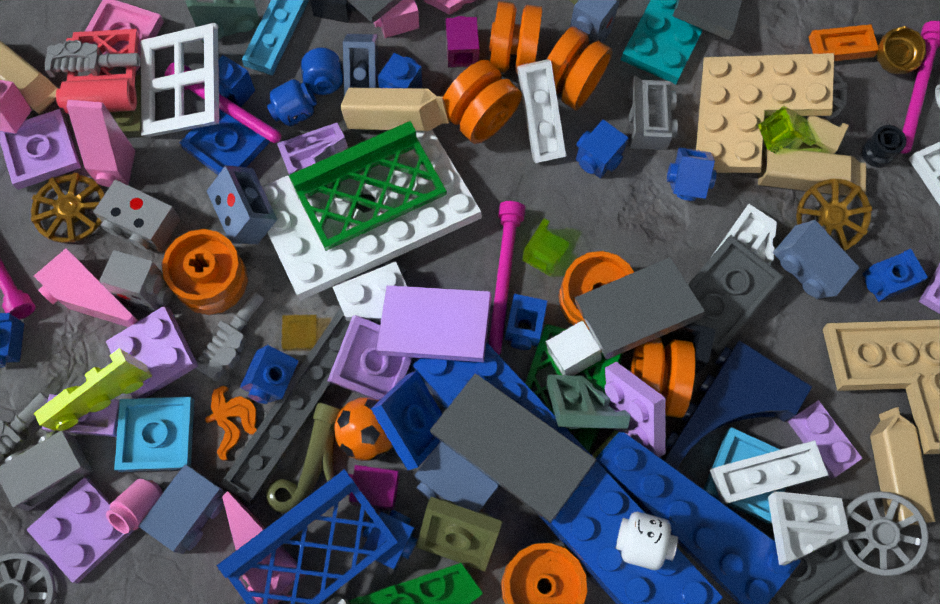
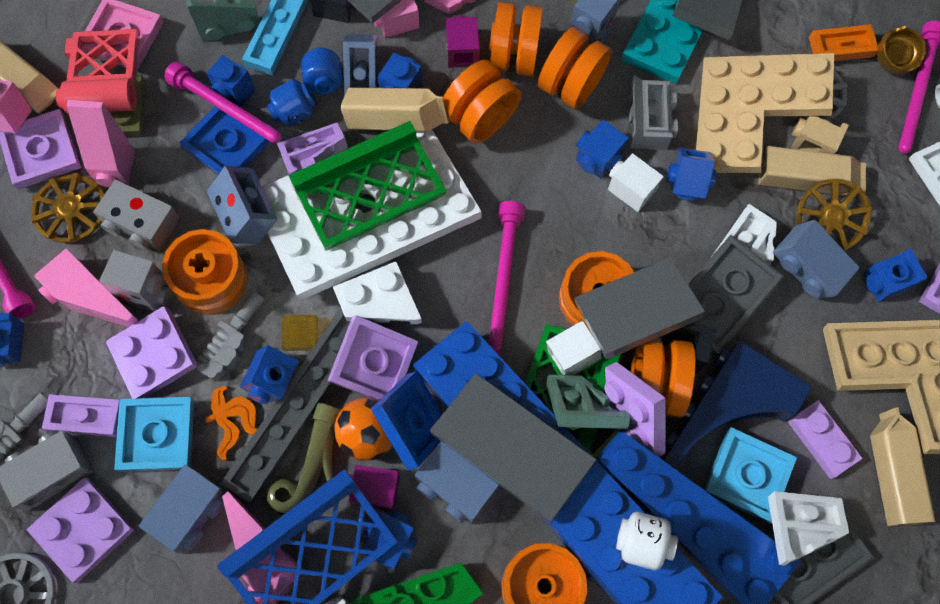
(86, 56): light grey piece -> none
(101, 386): neon yellow wing -> none
(133, 505): bright pink brick -> none
(178, 80): white window -> none
(434, 323): lavender tile -> none
(458, 533): olive plate -> none
(528, 311): blue brick -> none
(541, 110): white plate -> none
(544, 249): clear neon green panel -> none
(634, 181): none -> white brick
(768, 472): white plate -> none
(784, 128): clear neon green panel -> none
(883, 146): black wheel -> none
(885, 534): light grey wheel -> none

